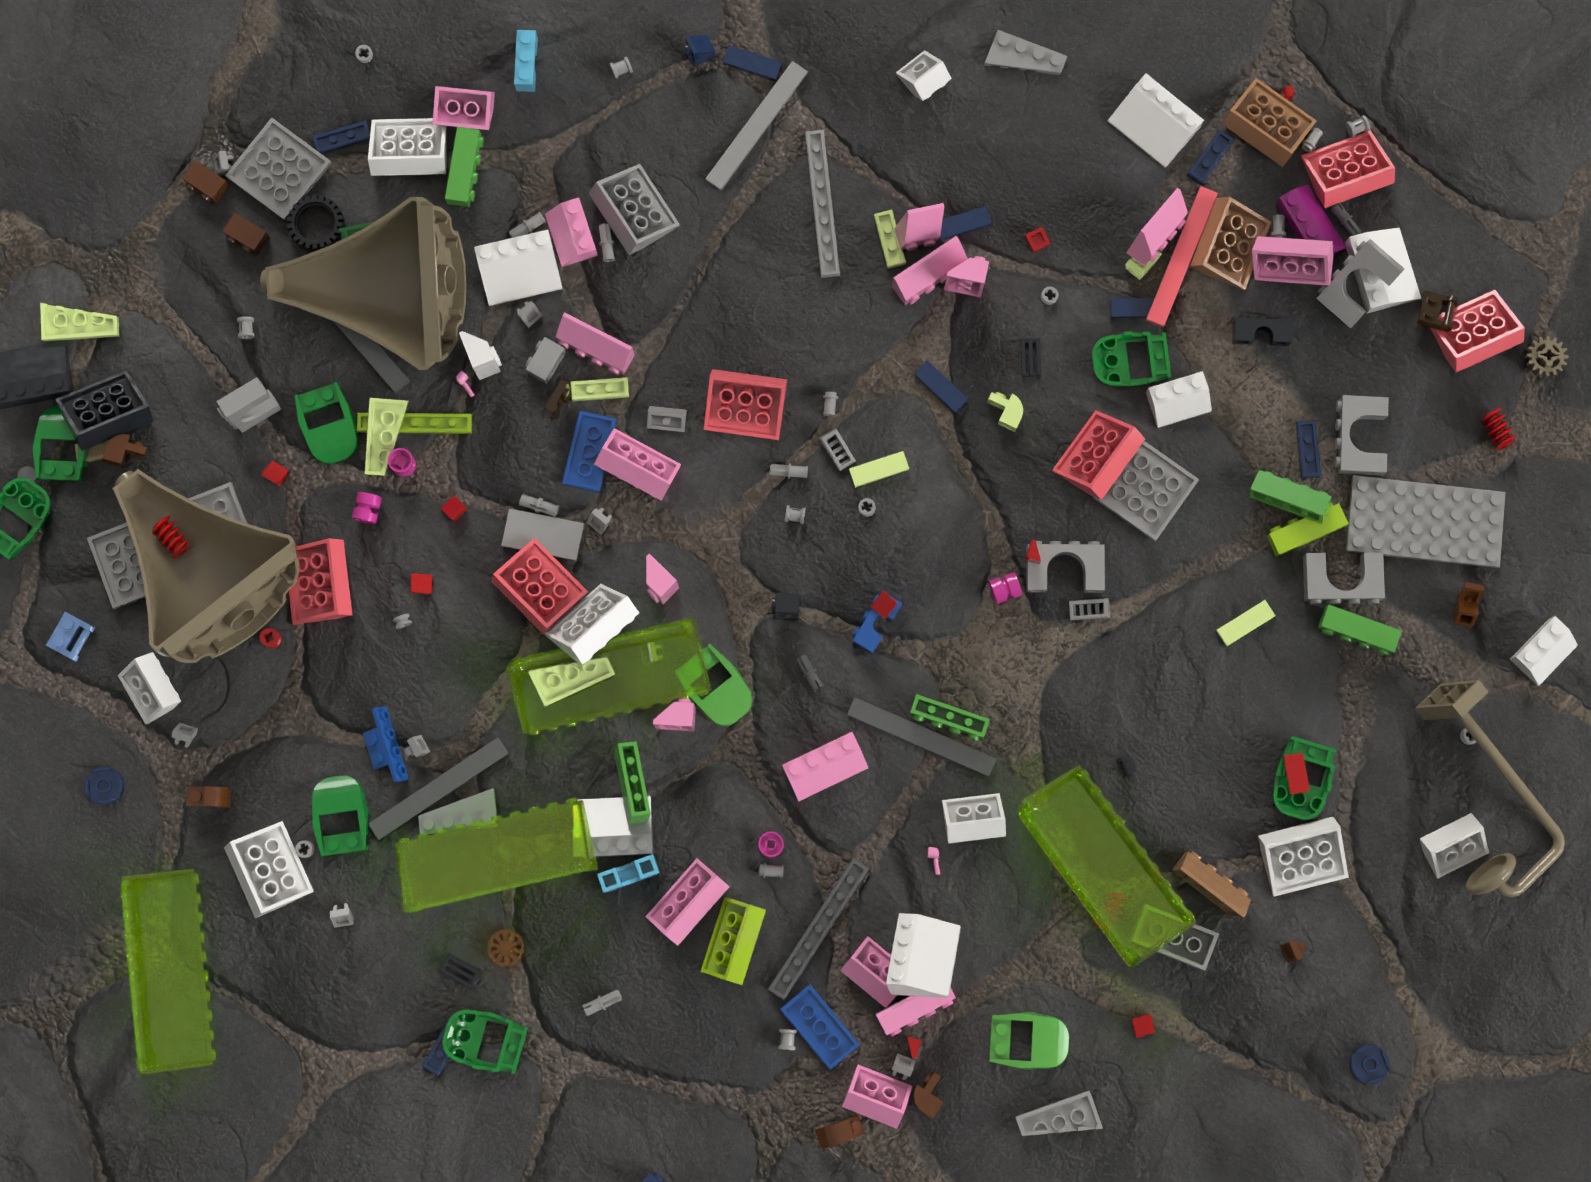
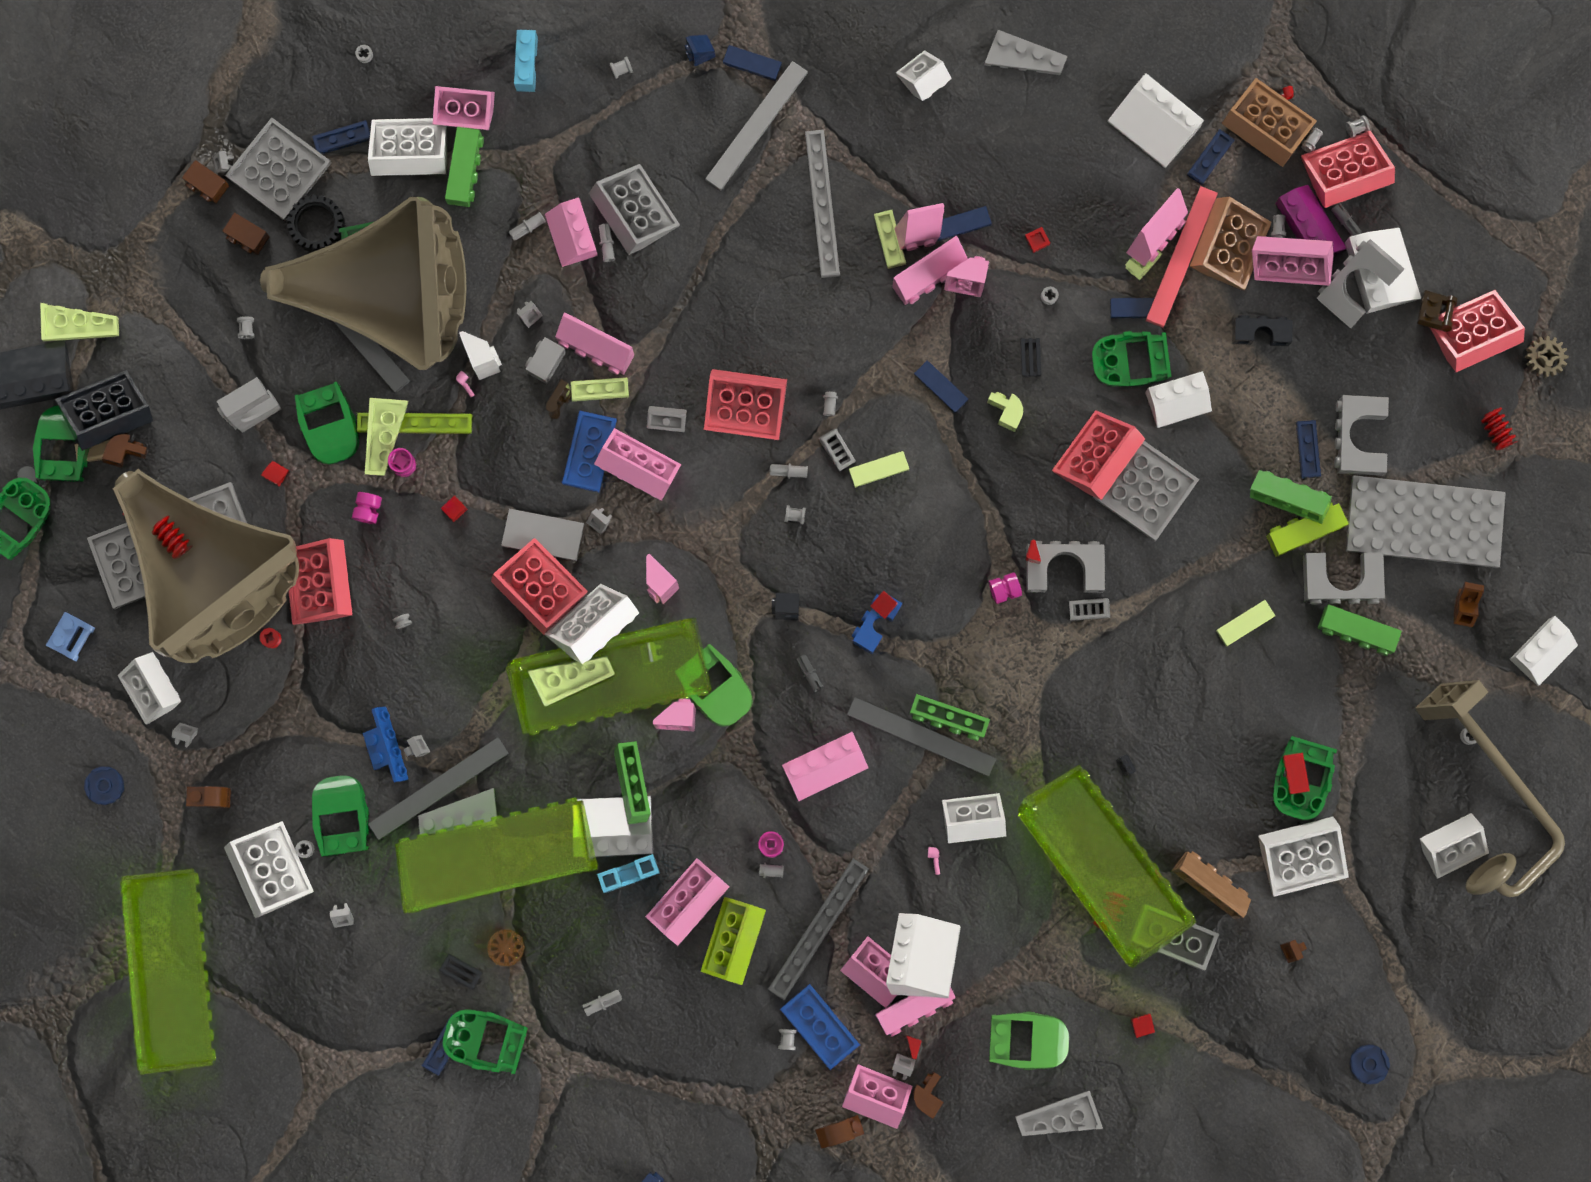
(421, 583): red slope -> none
(518, 267): white slope -> none
(539, 505): light grey pin -> none
(869, 502): light grey bush -> none

